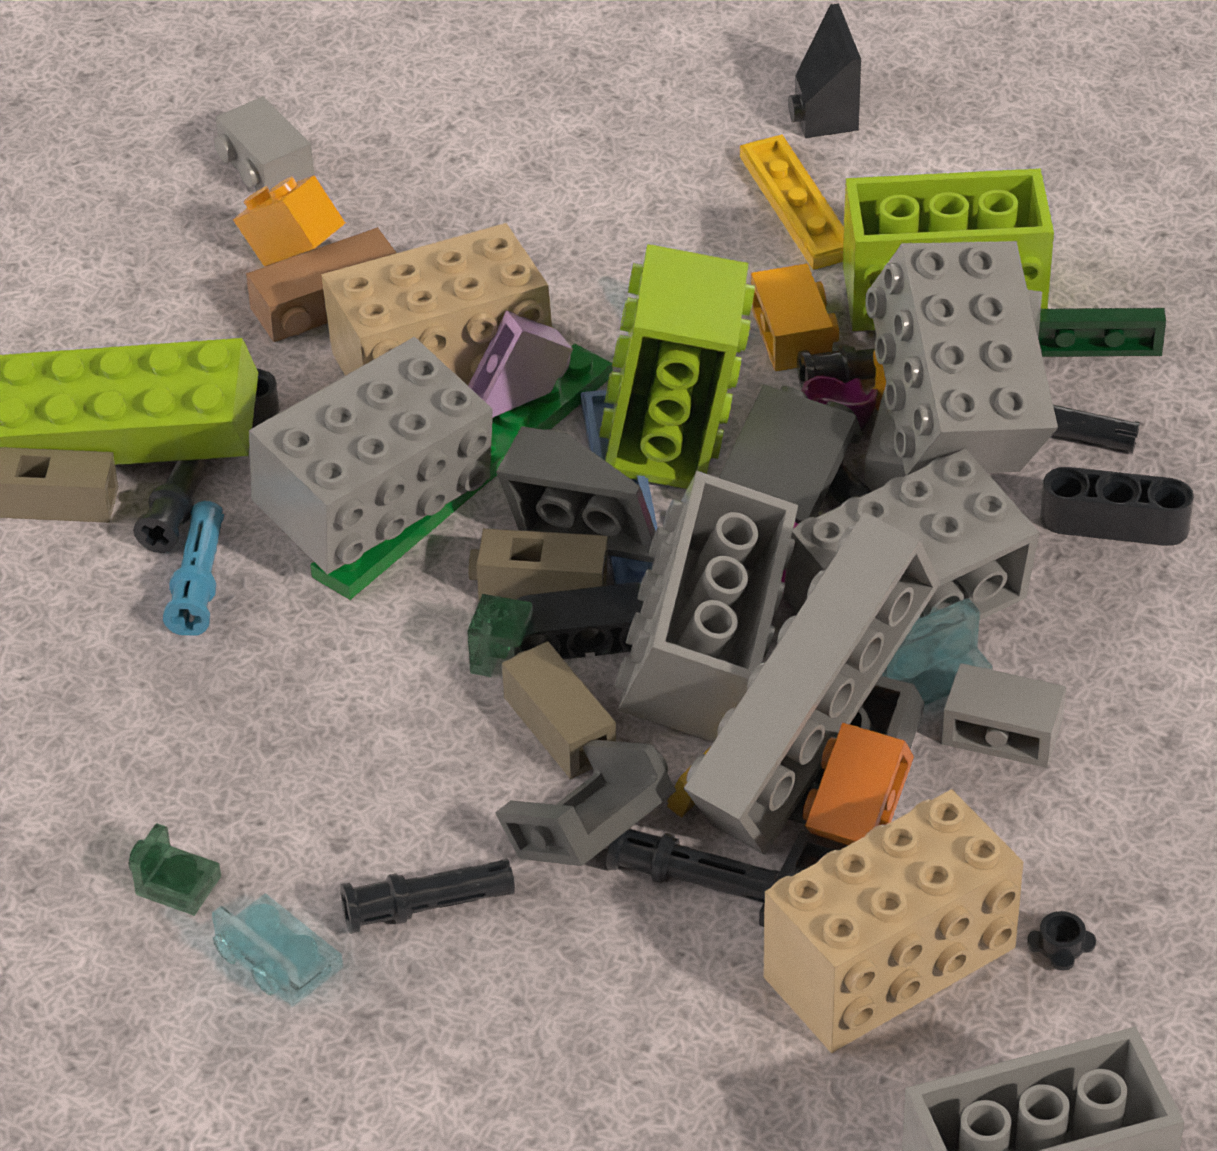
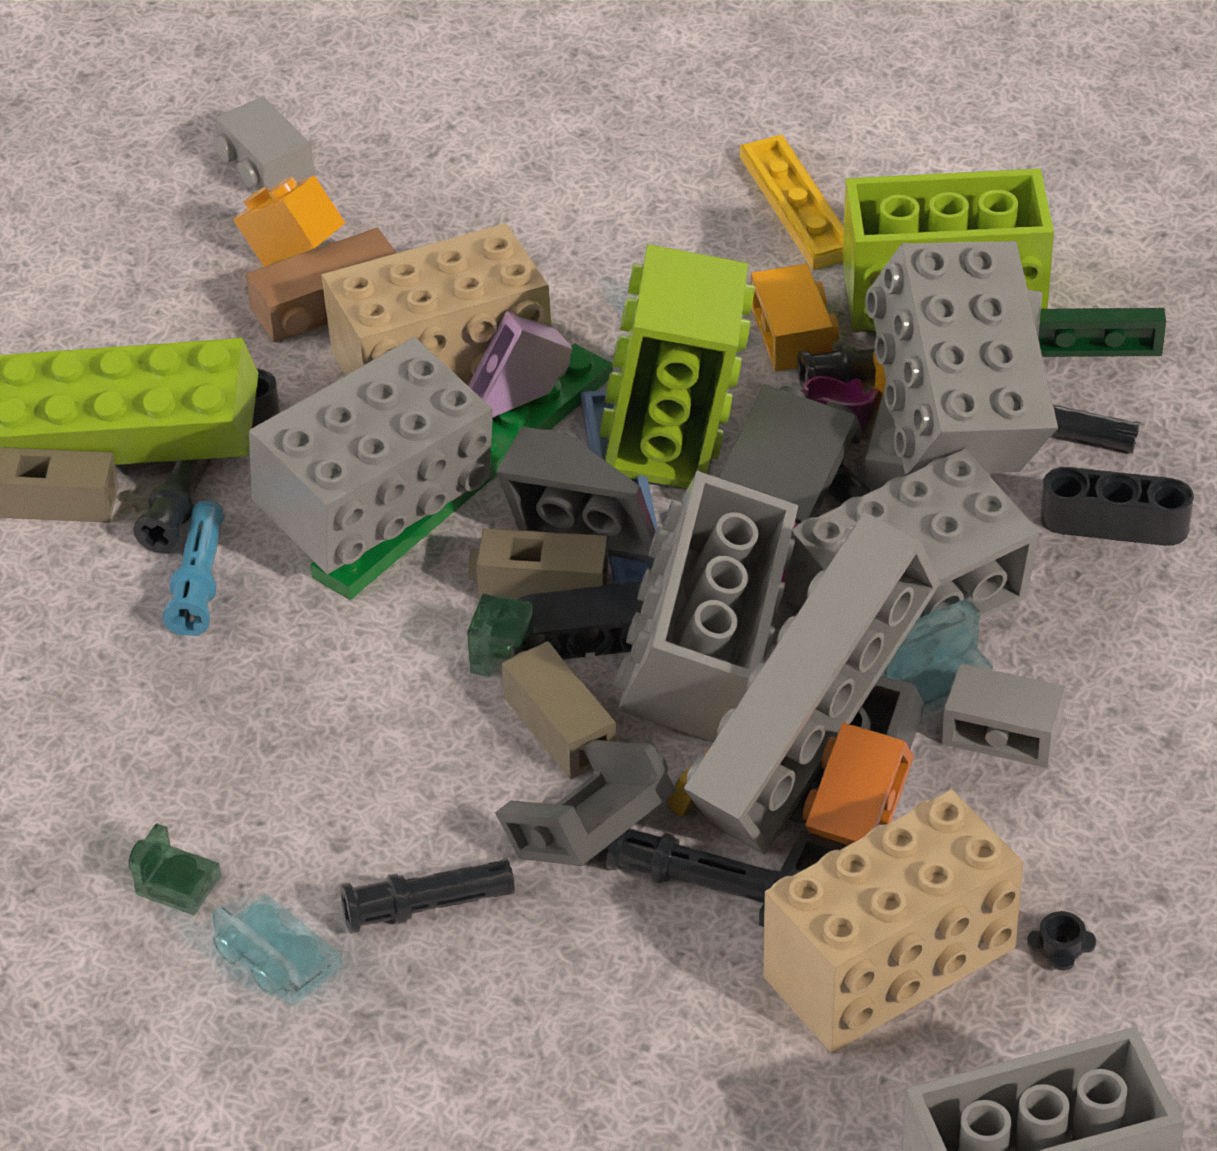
(828, 80): black slope -> none

